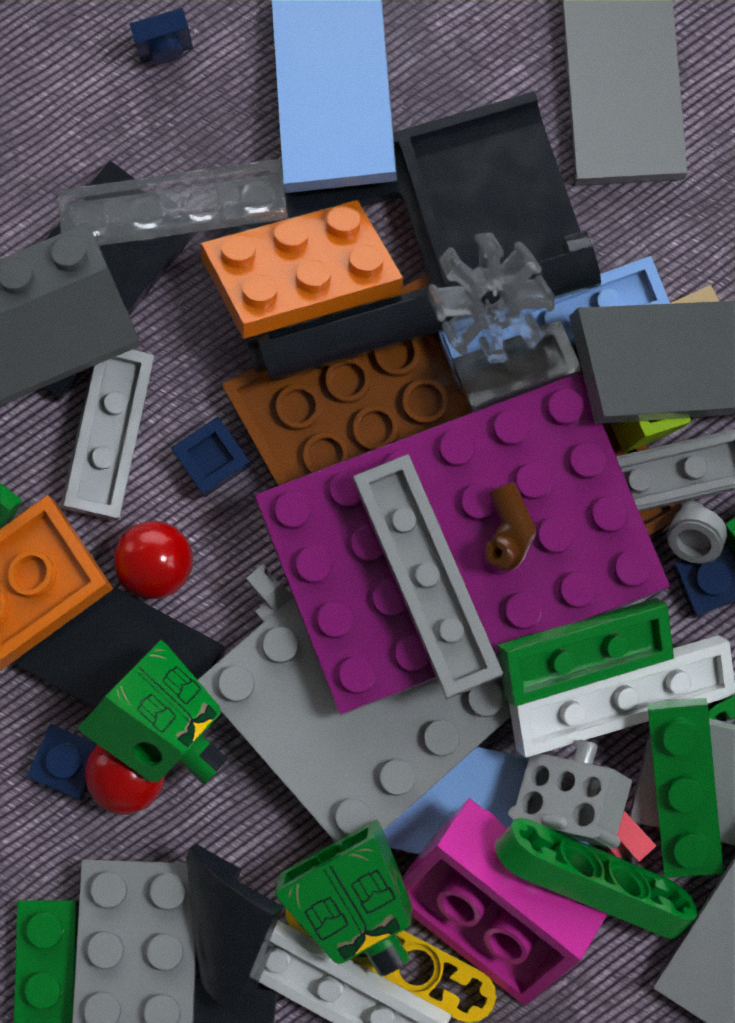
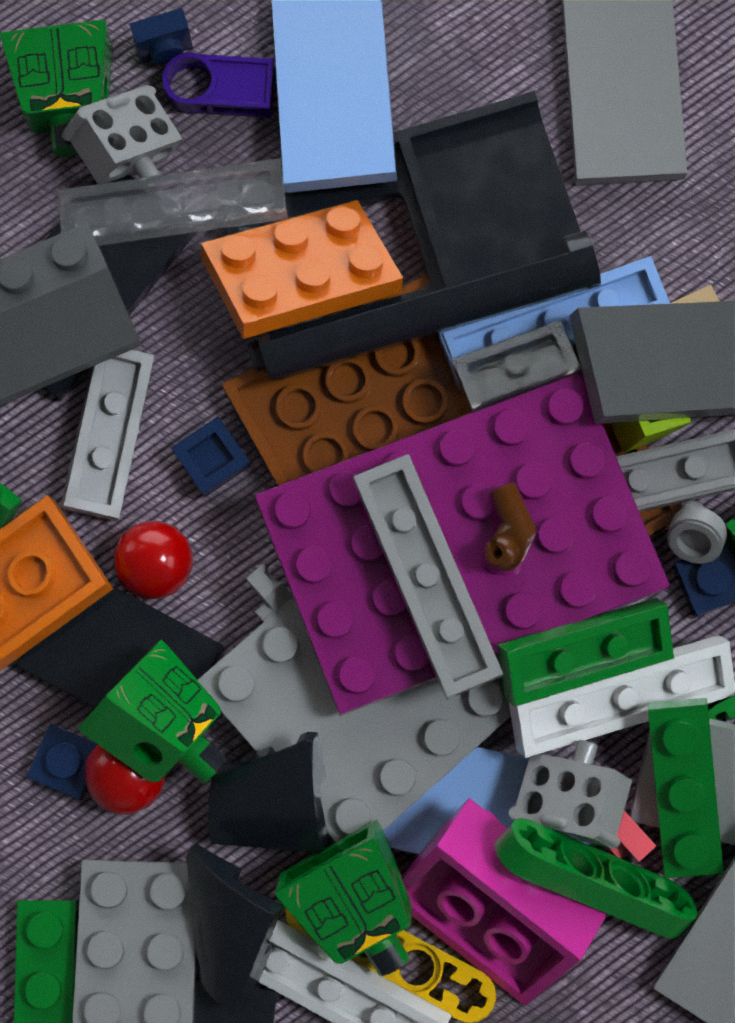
(58, 73): none -> green torso
(123, 135): none -> light grey piece
(236, 88): none -> dark purple piece
(271, 799): none -> black slope
(513, 286): clear gear -> none

